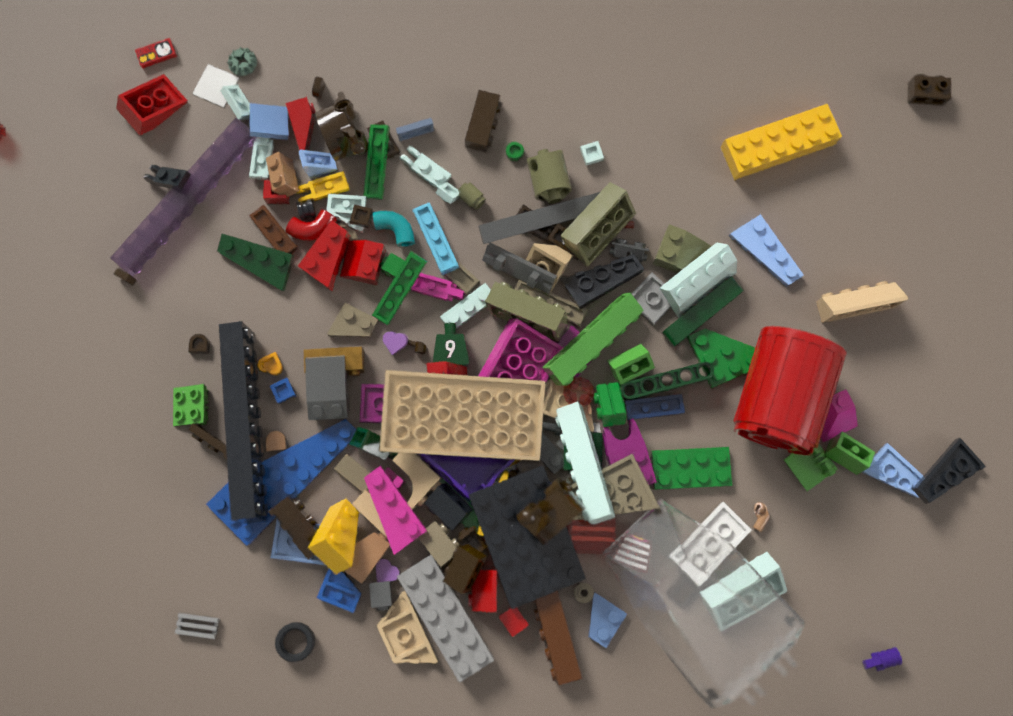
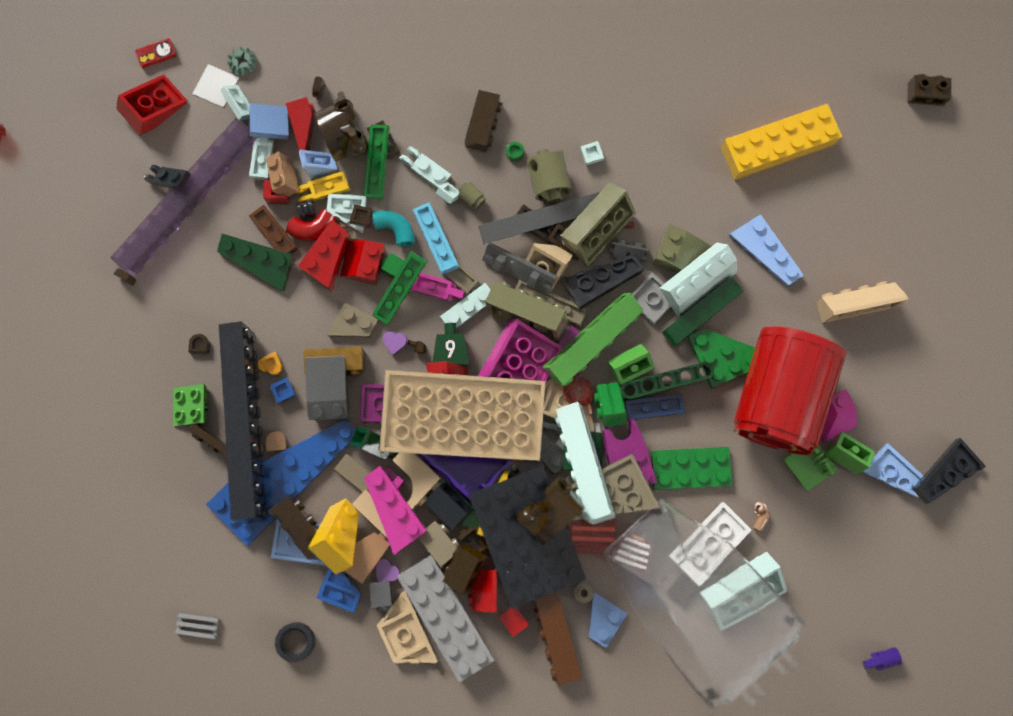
(415, 129): sand blue tile -> none

